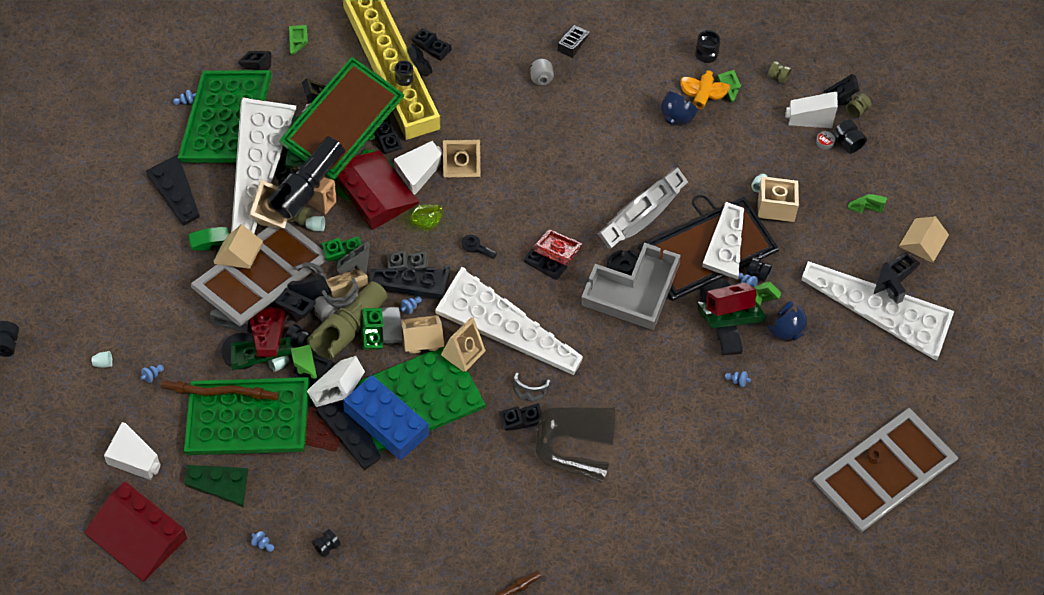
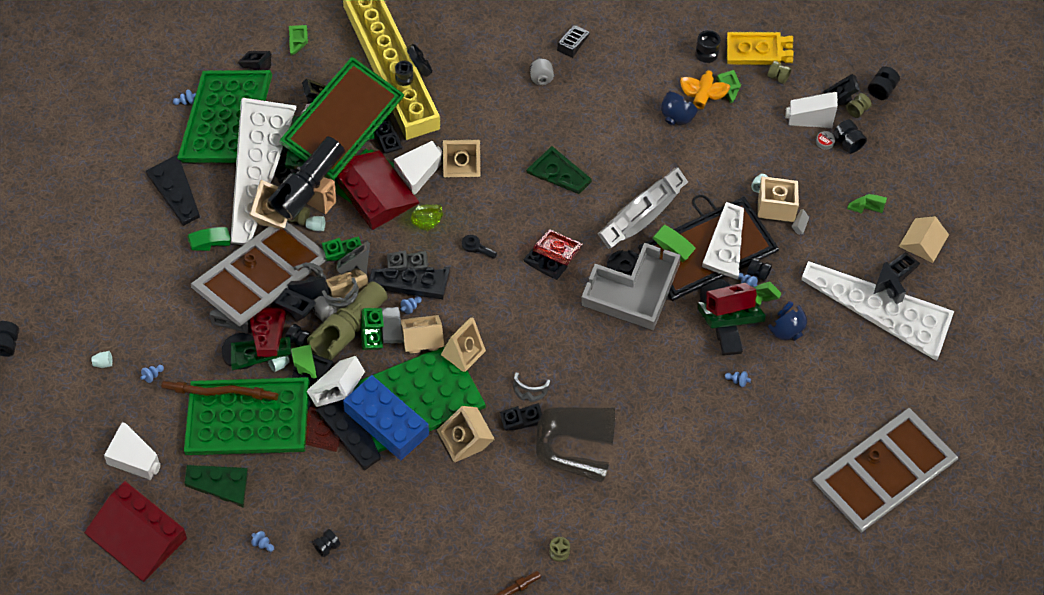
(239, 248): tan slope -> none
(429, 43): black slope -> none
(465, 433): none -> tan slope
(503, 322): white wing -> none
(559, 171): none -> dark green wing
(559, 544): none -> olive wheel
(676, 243): none -> bright green slope
(758, 48): none -> yellow tile
(800, 222): none -> light grey piece
(883, 83): none -> black wheel

